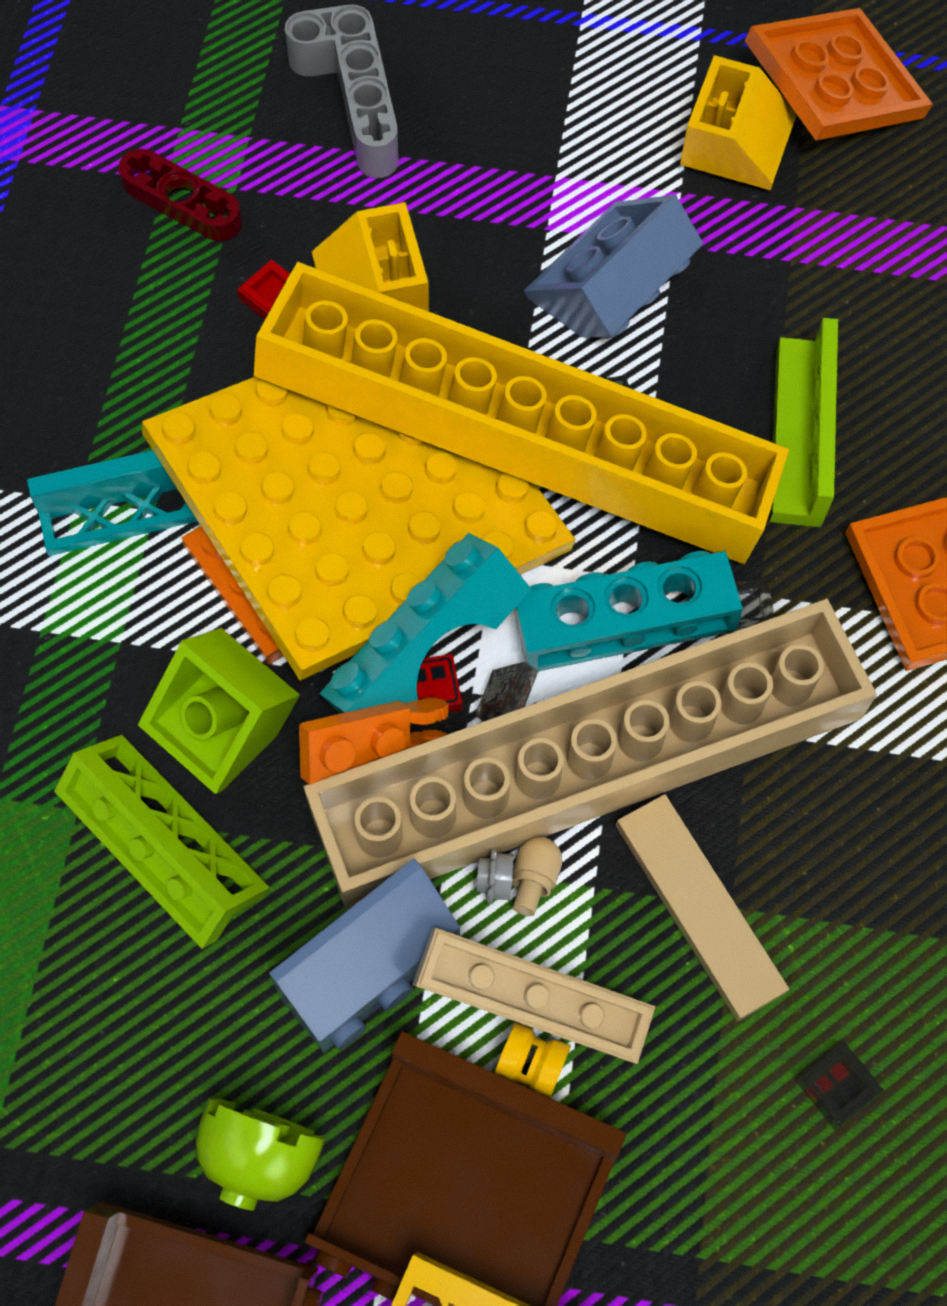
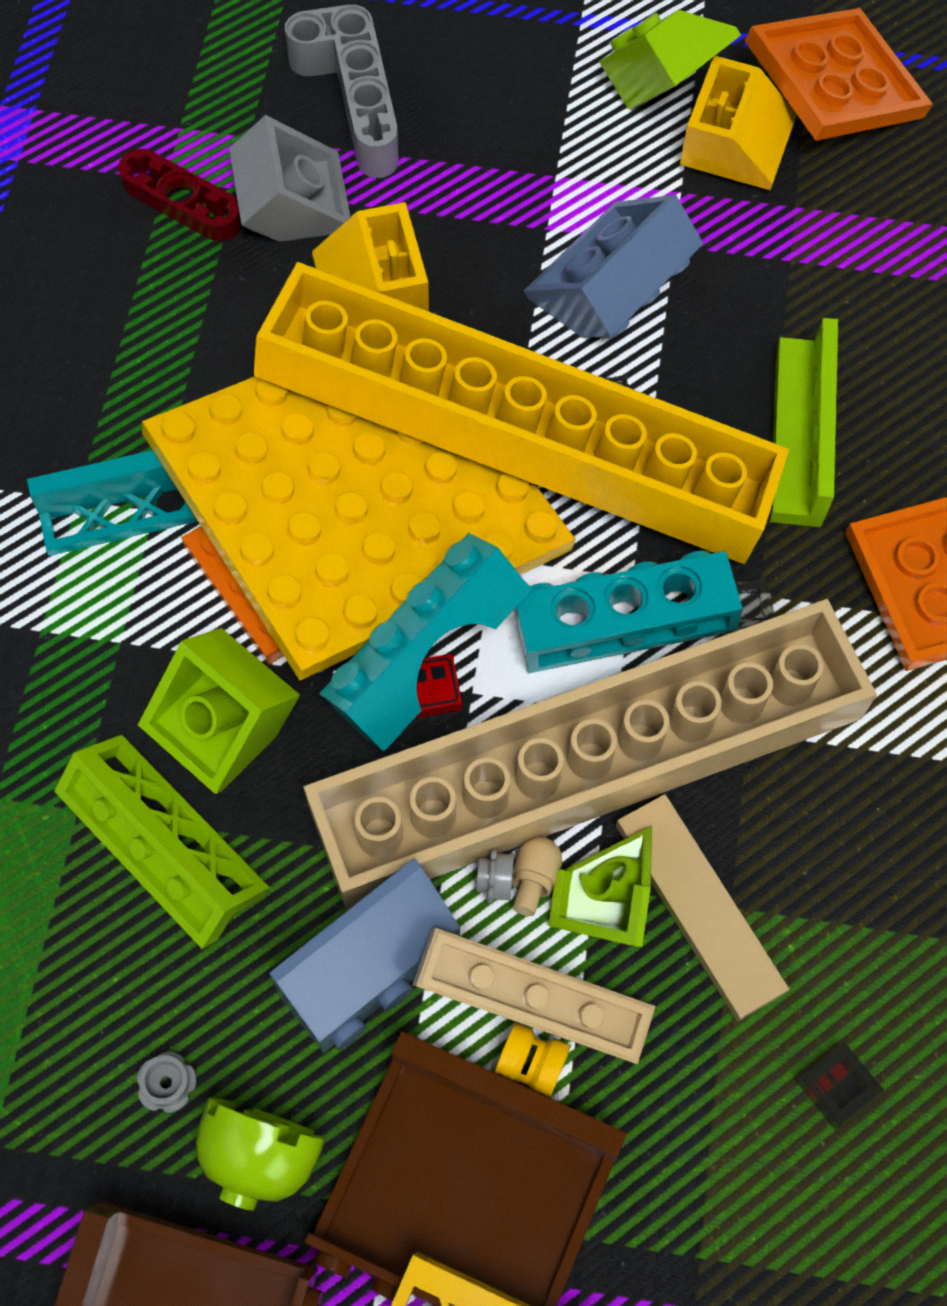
(161, 1067): none -> light grey plate
(263, 288): red tile -> none
(287, 183): none -> light grey slope
(365, 735): orange hinge -> none
(506, 690): clear smoke tile -> none
(607, 892): none -> lime slope
(663, 53): none -> lime slope

